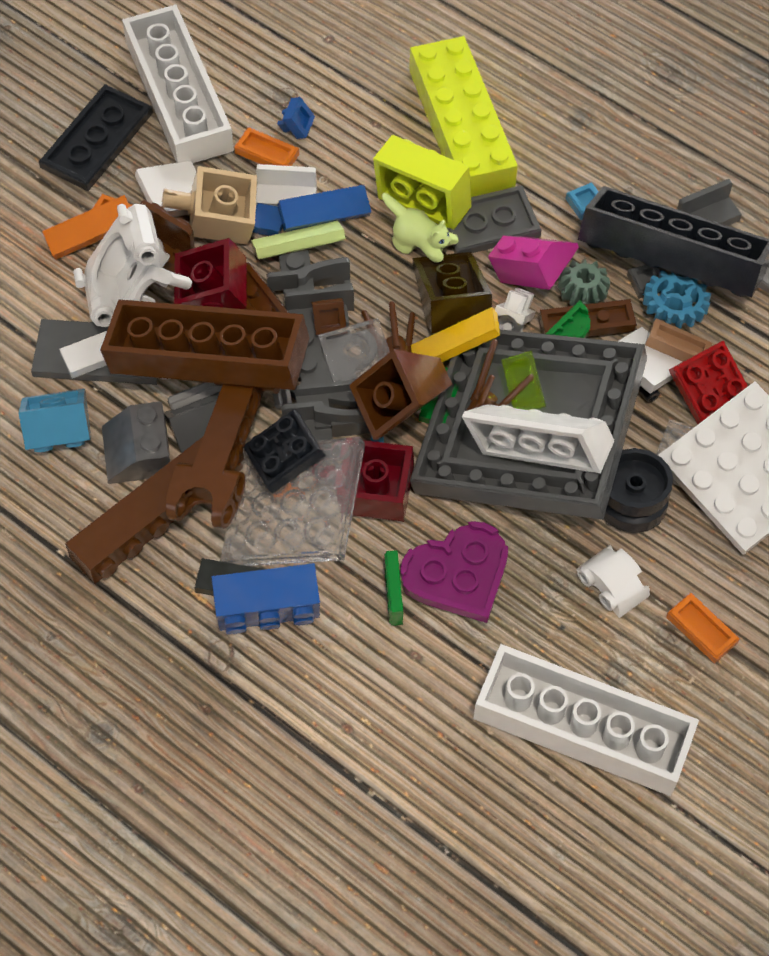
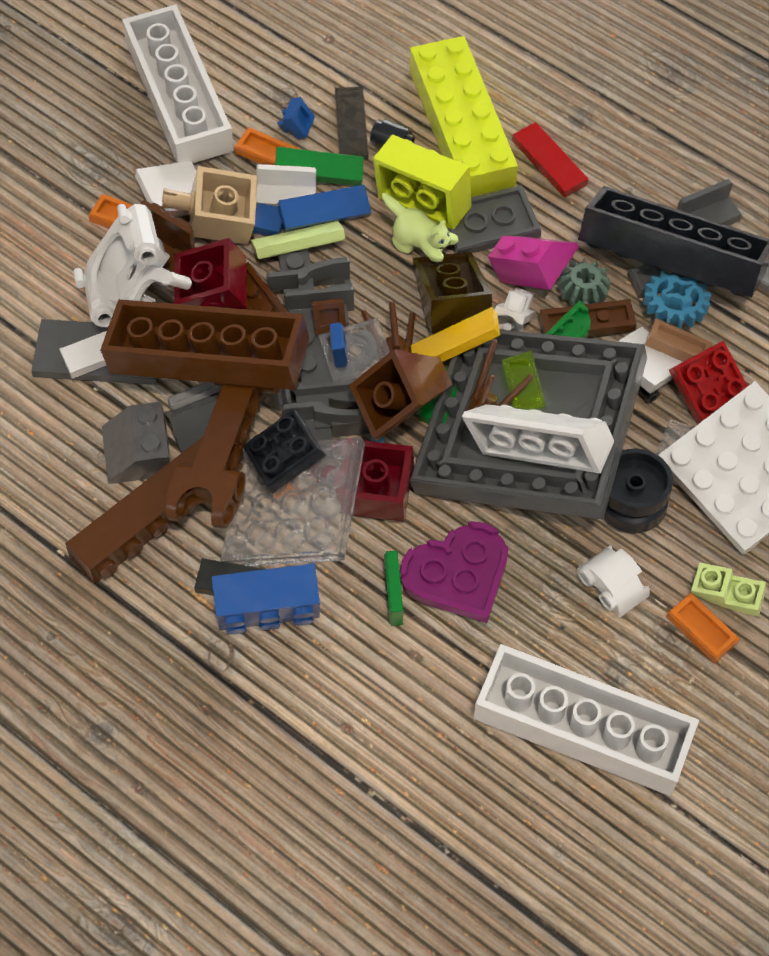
(55, 420): dark azure slope -> none
(82, 229): orange tile -> none
(96, 137): black tile -> none
(329, 167): none -> green tile
(338, 345): none -> blue tile
(351, 121): none -> clear smoke tile
(384, 129): none -> black brick
(550, 159): none -> red tile
(580, 198): dark azure tile -> none
(724, 589): none -> yellowish green slope

